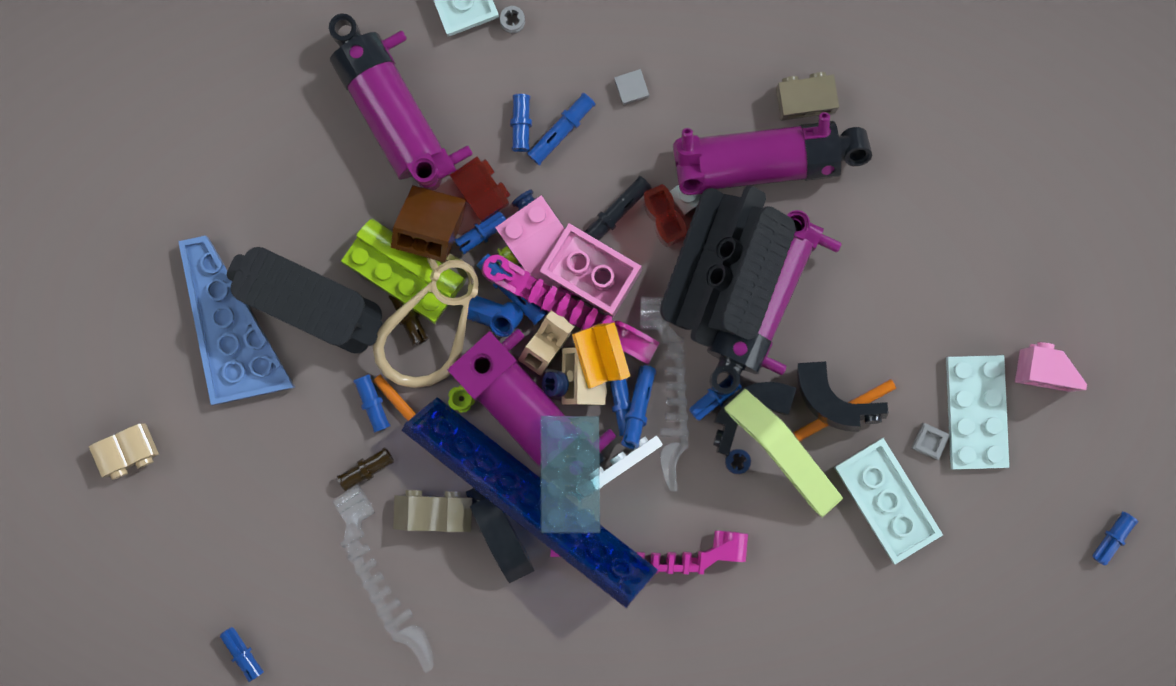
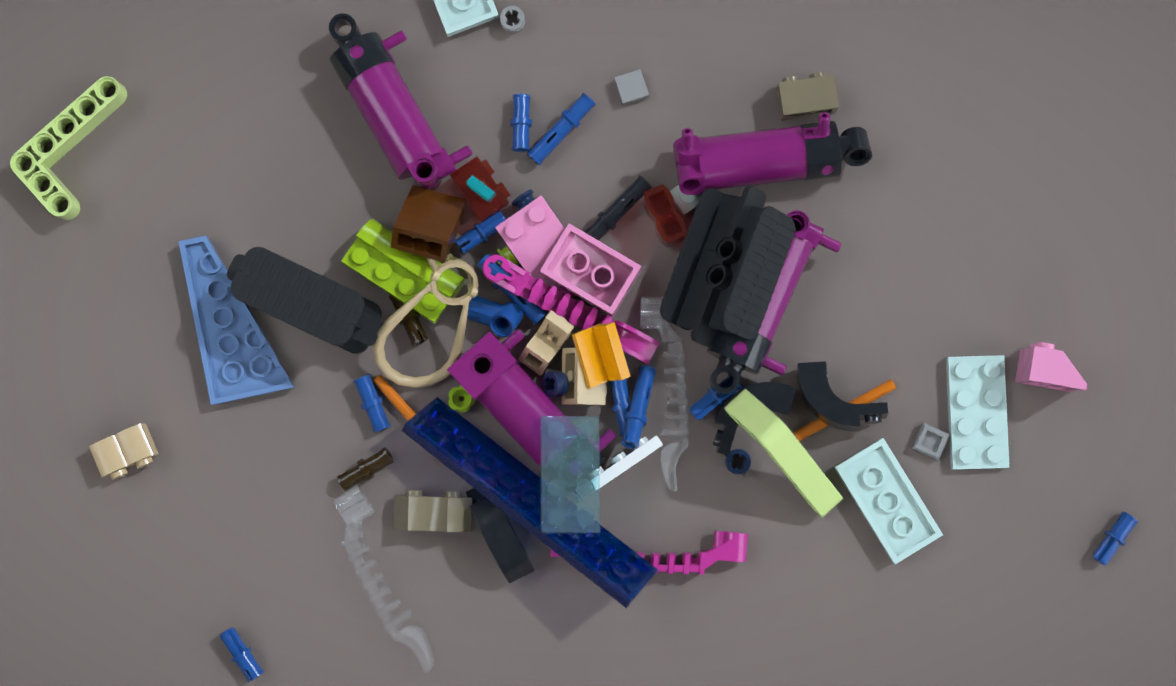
(63, 143): none -> yellowish green beam
(480, 189): none -> teal tile

